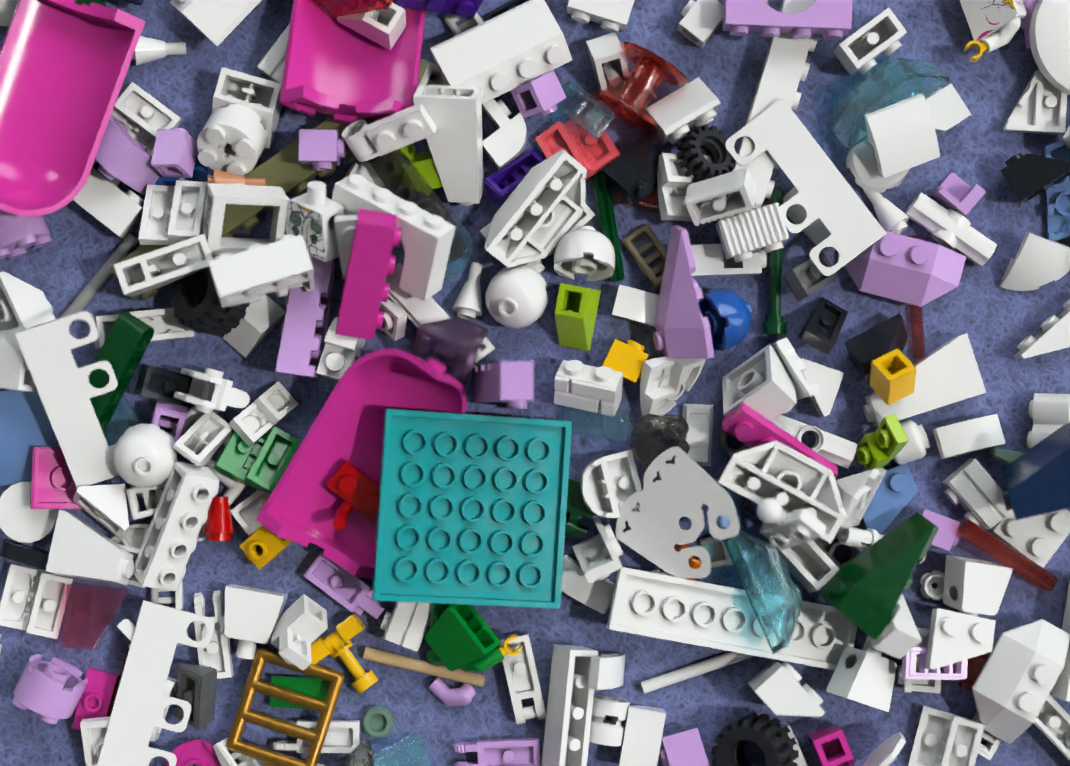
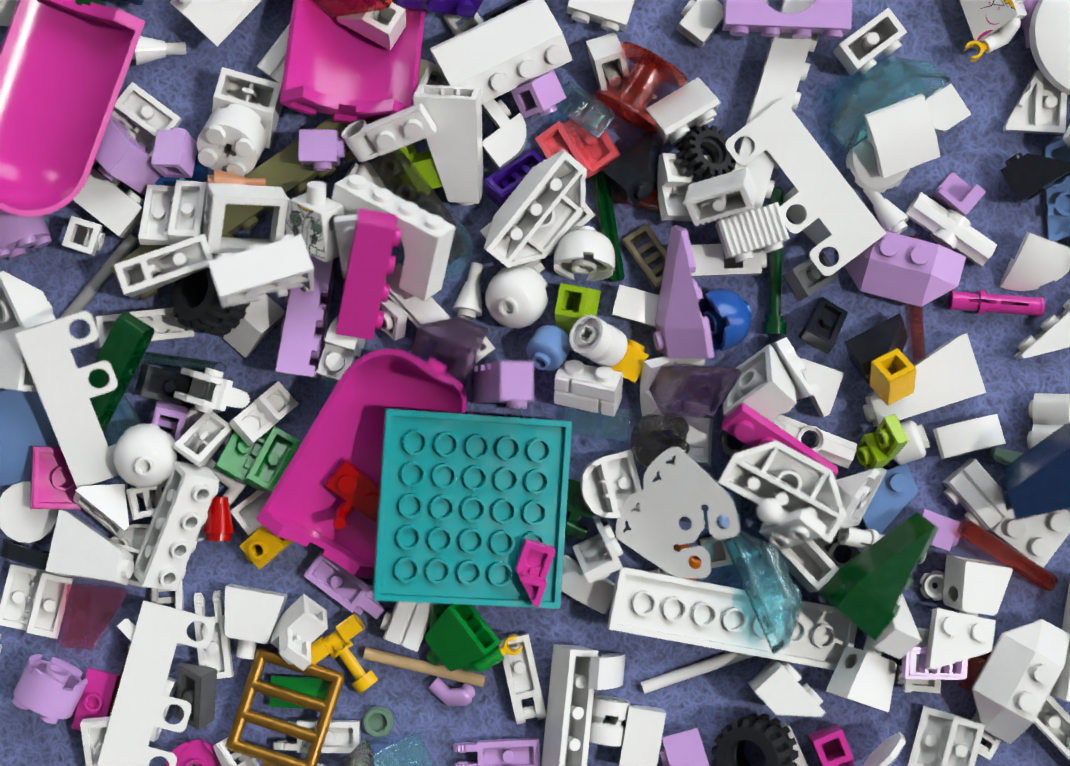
(84, 236): none -> white brick
(177, 358): none -> piece
(533, 567): none -> dark pink slope
(548, 347): none -> medium blue head
(598, 341): none -> white wheel
(692, 389): none -> clear purple slope
(995, 303): none -> dark pink pin

